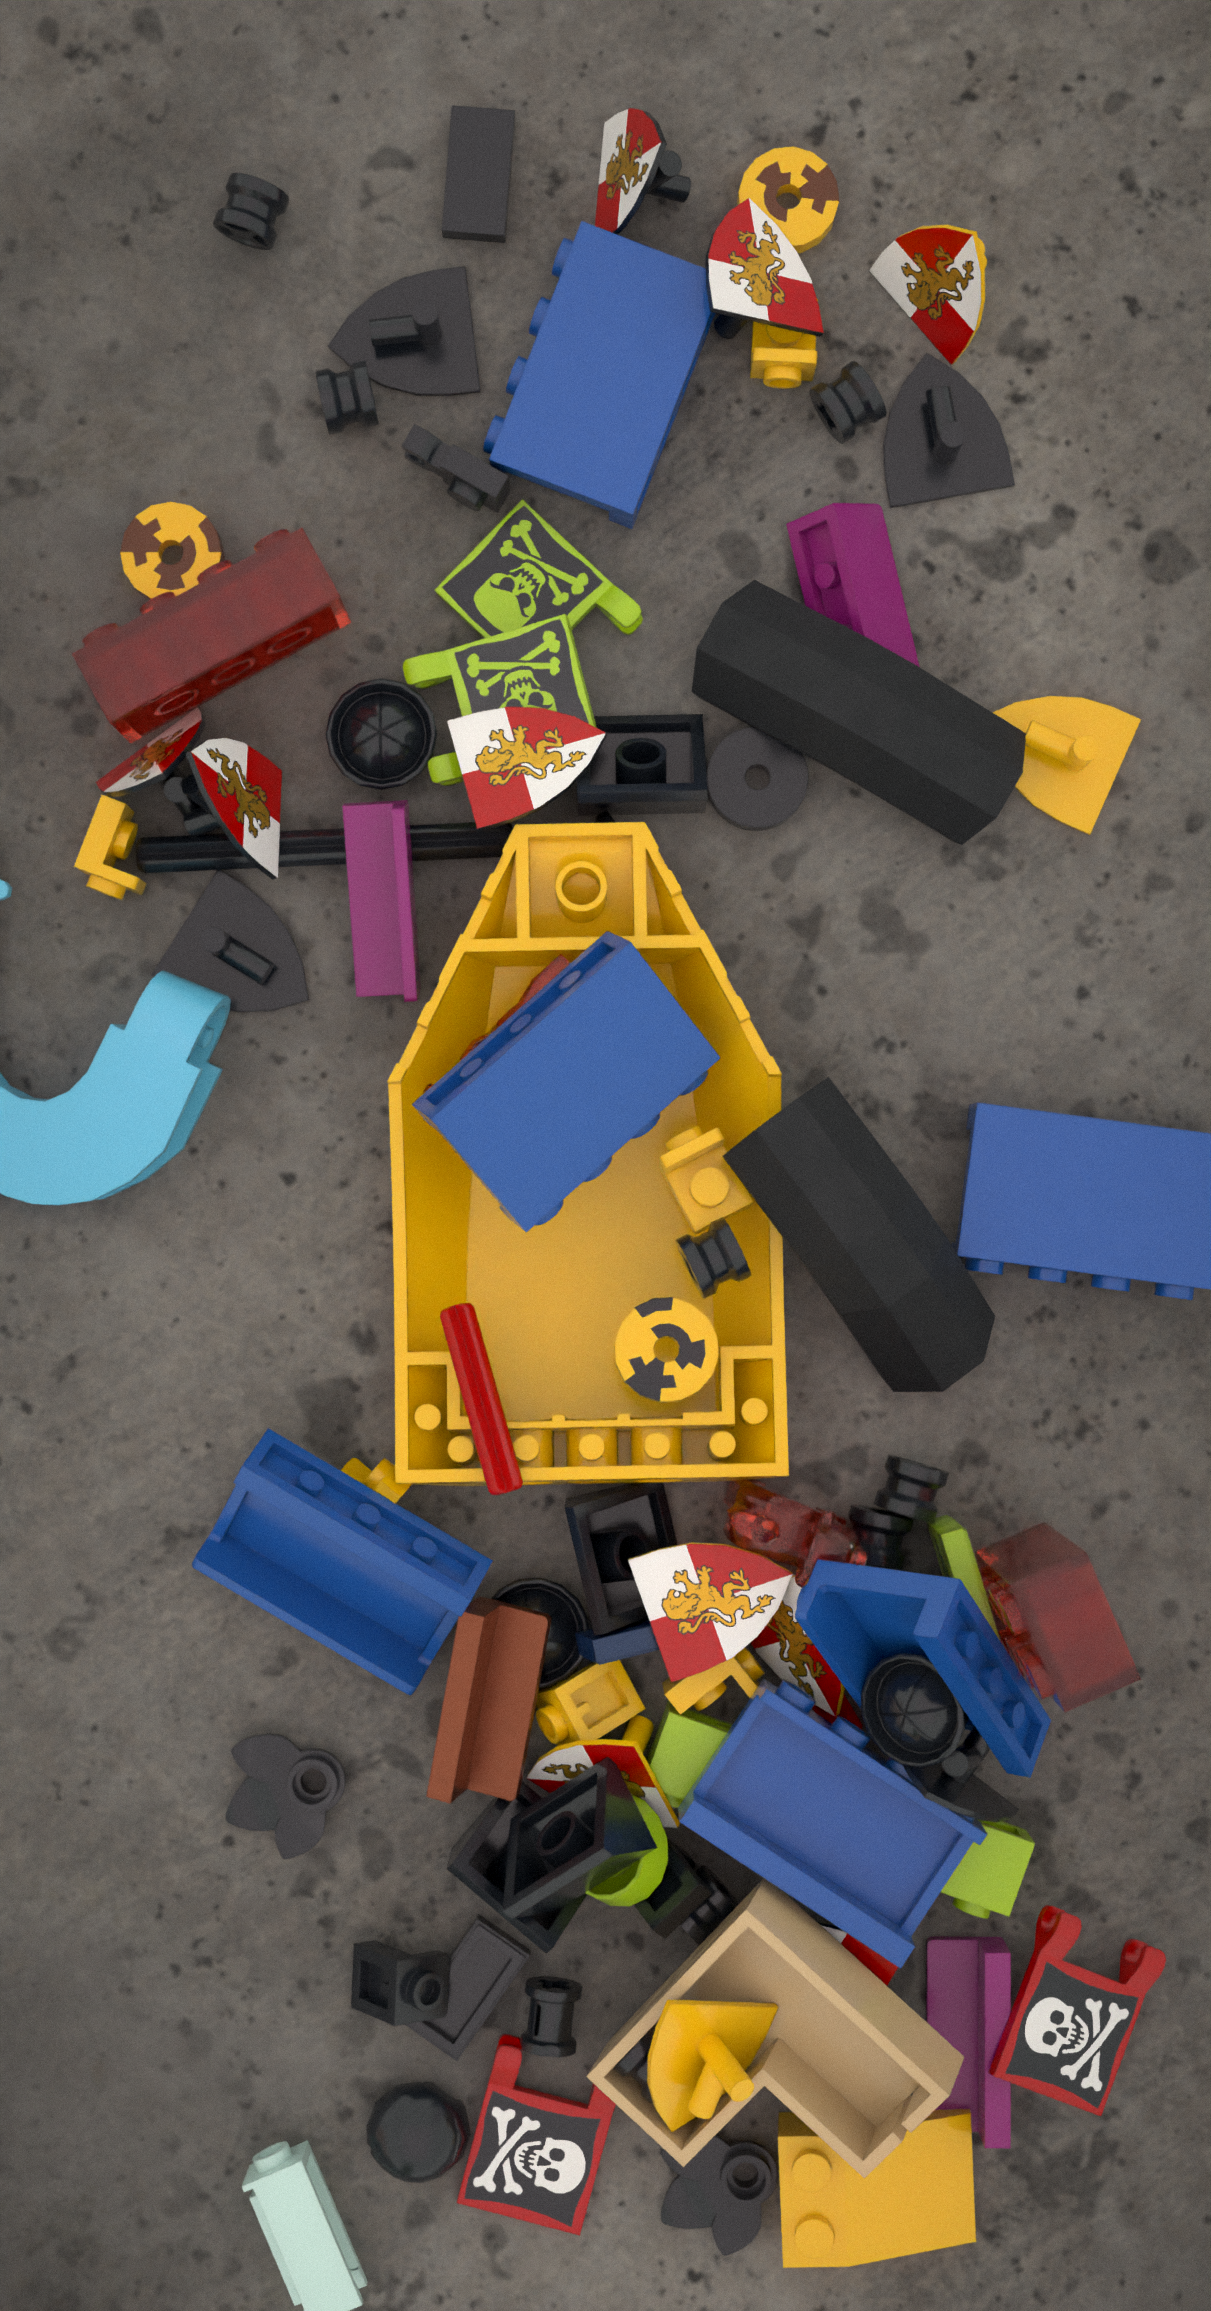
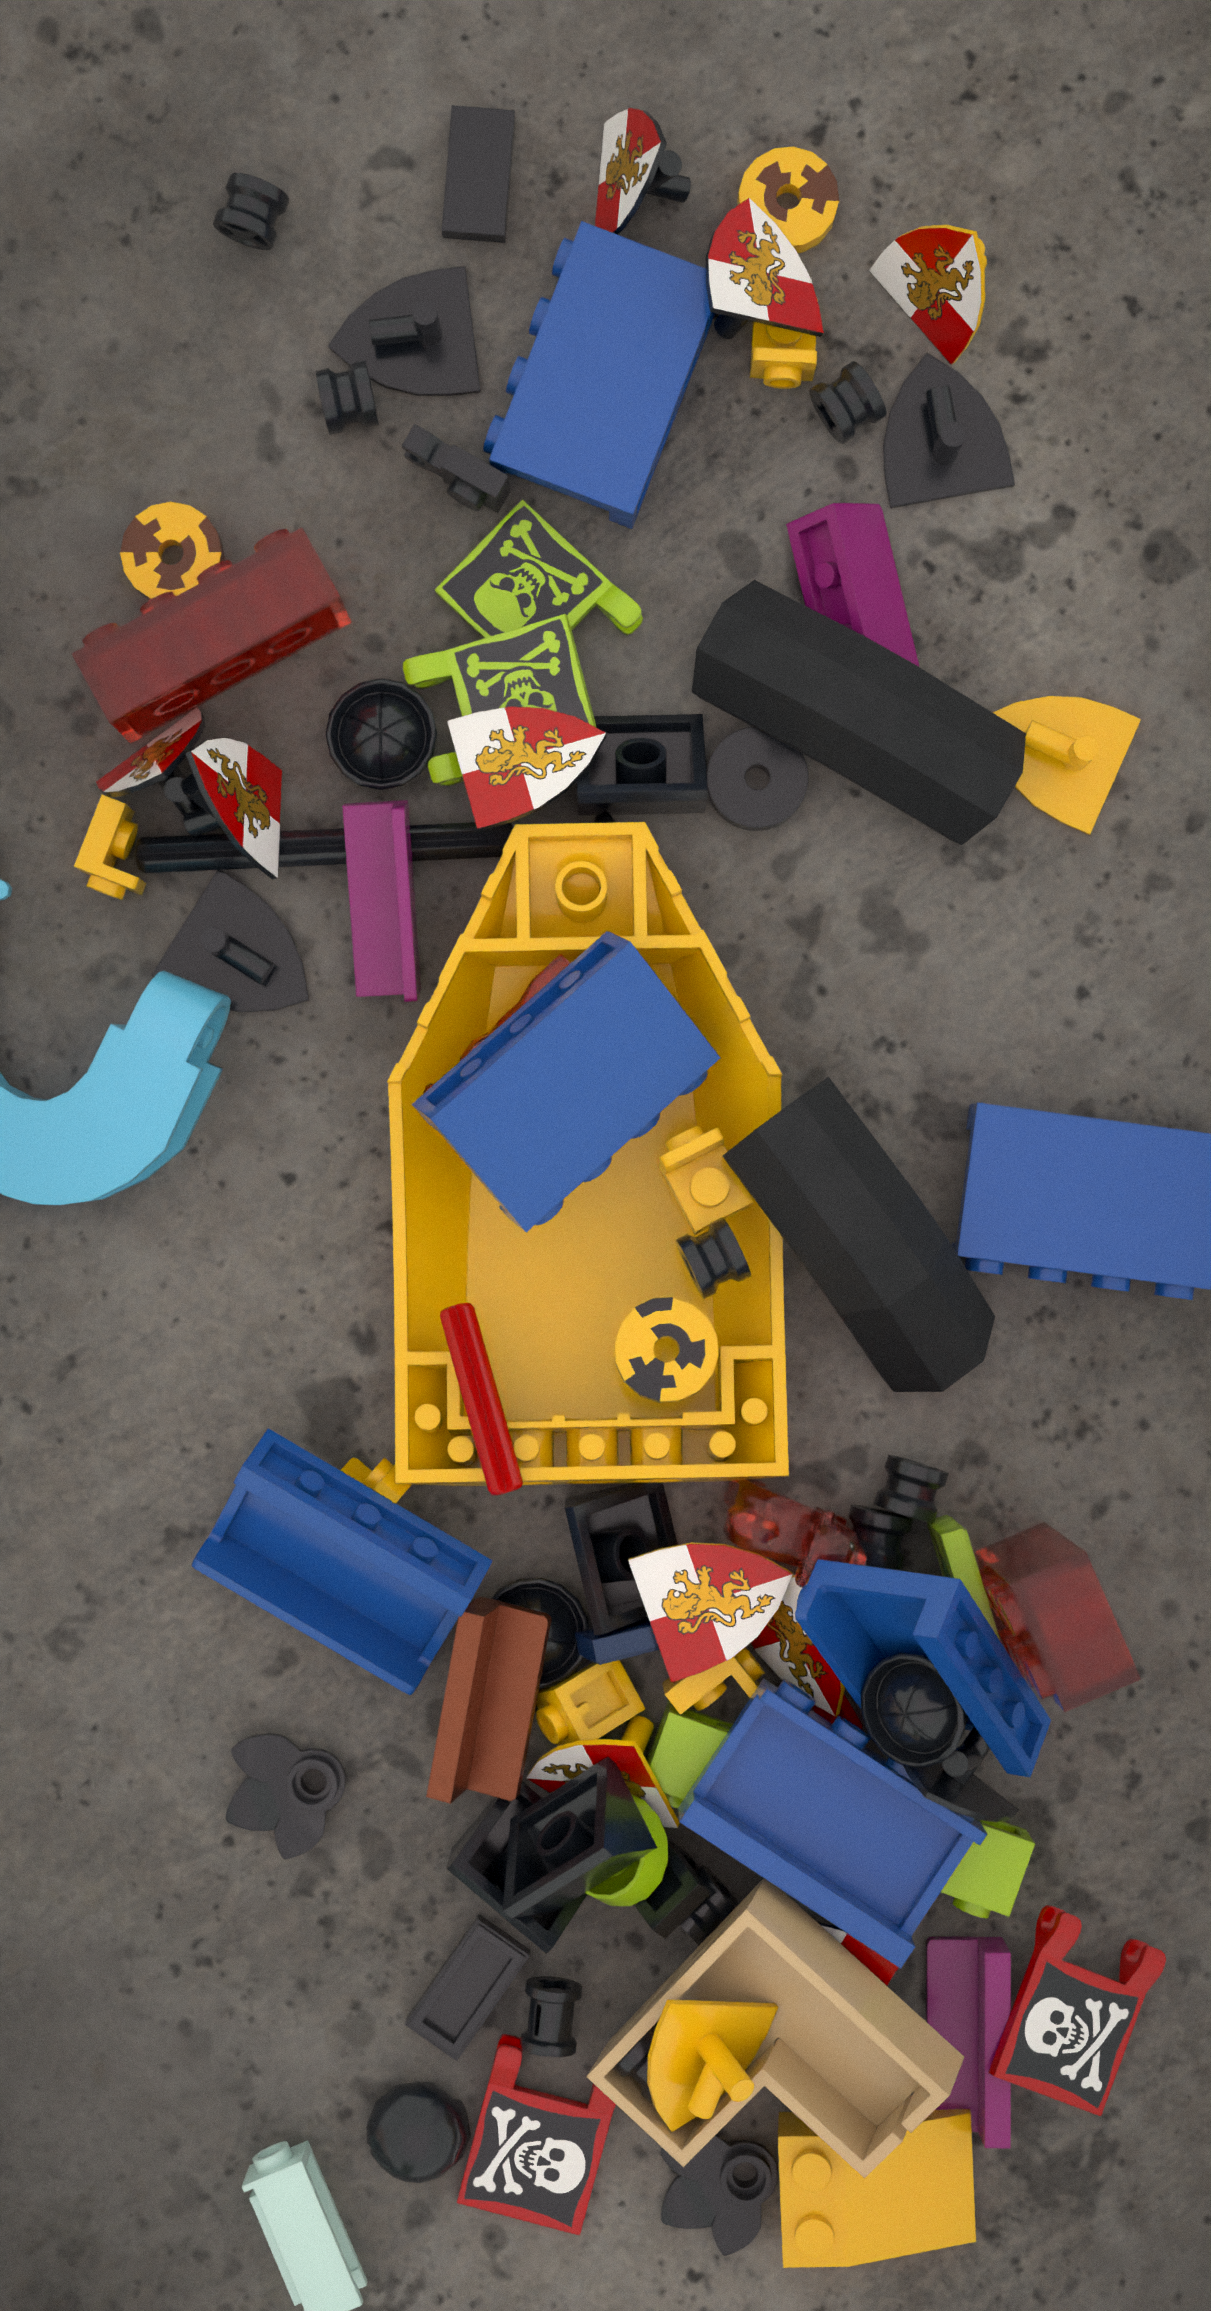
(399, 1984): black bracket -> none

